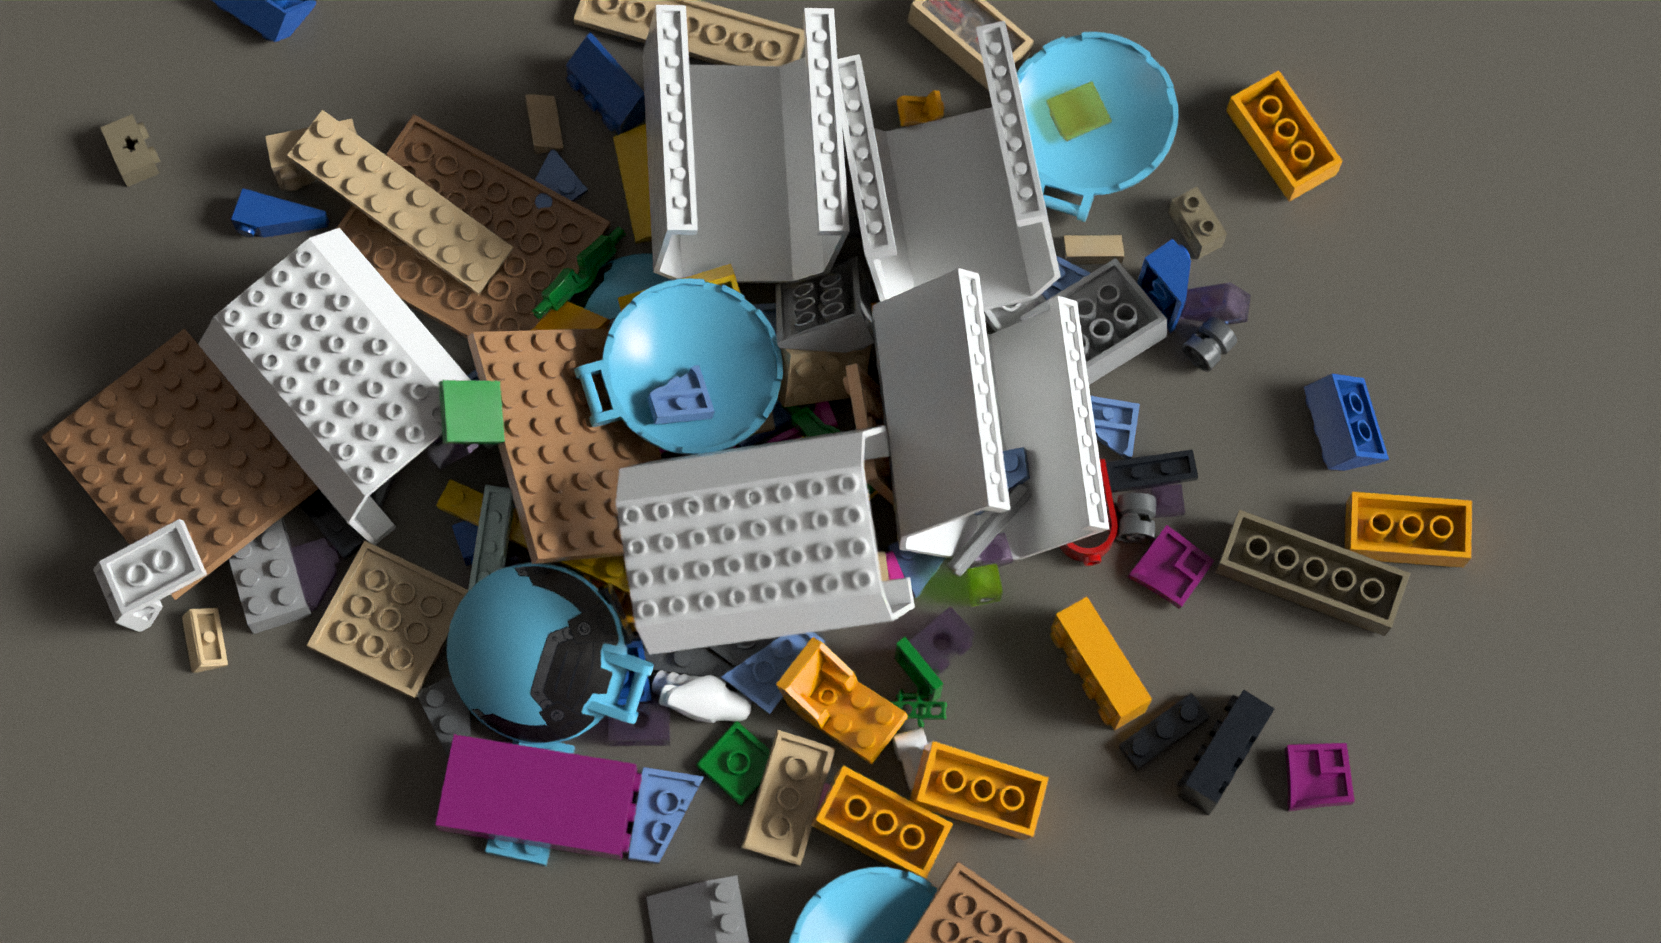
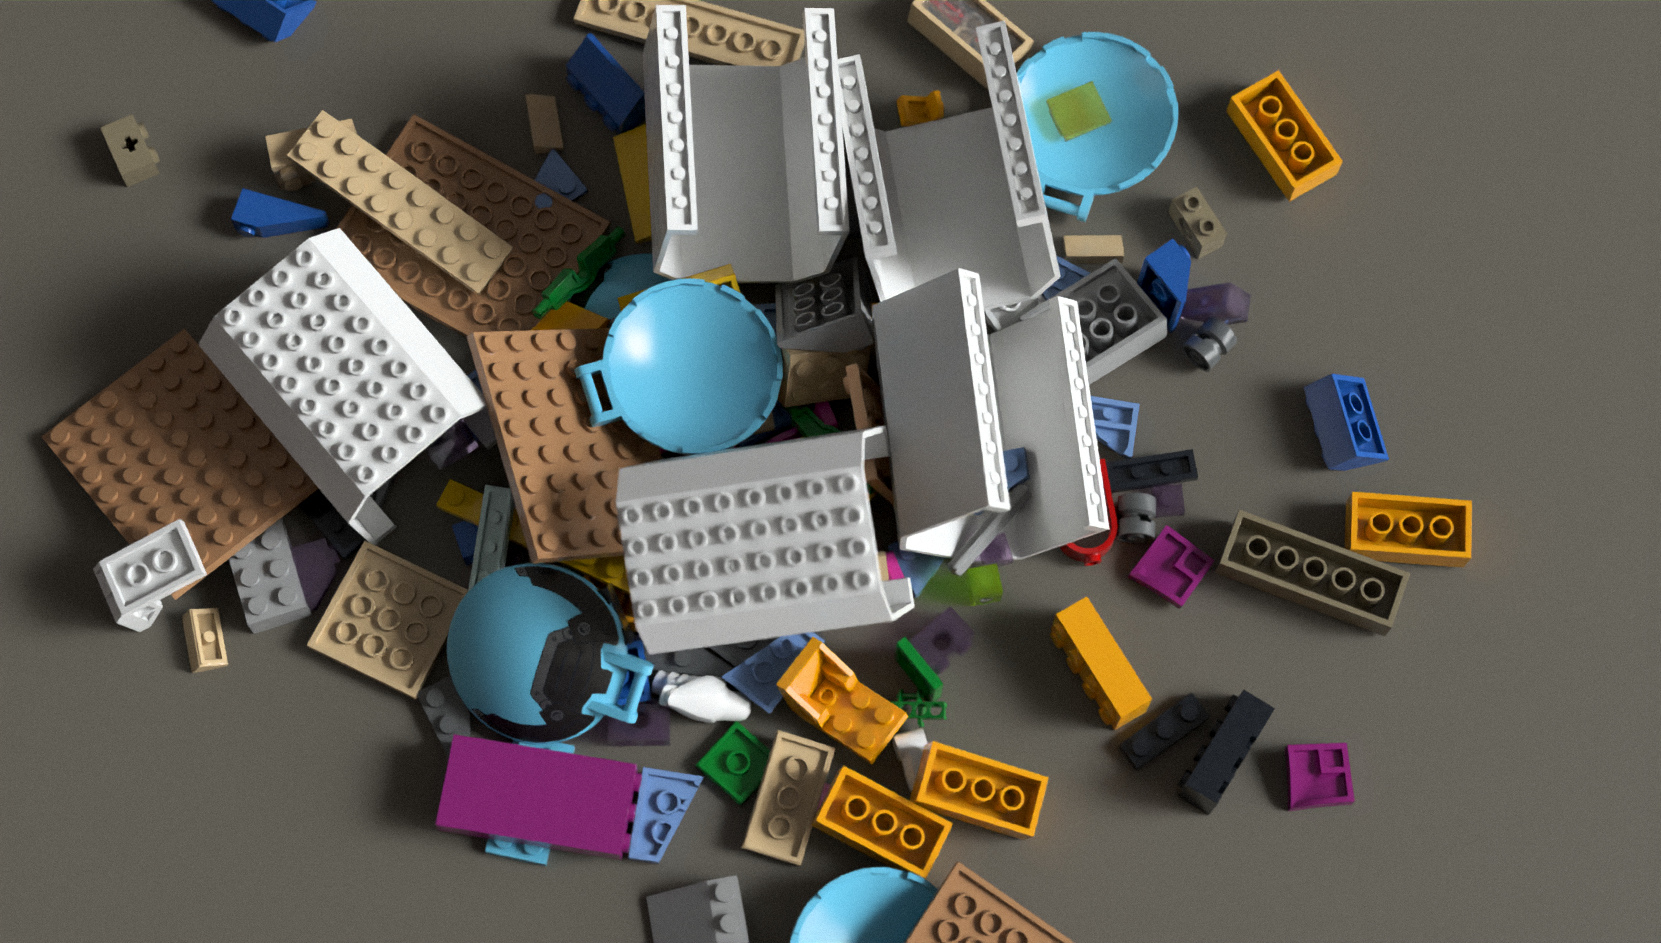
(471, 412): tile -> none
(681, 399): medium blue wing -> none

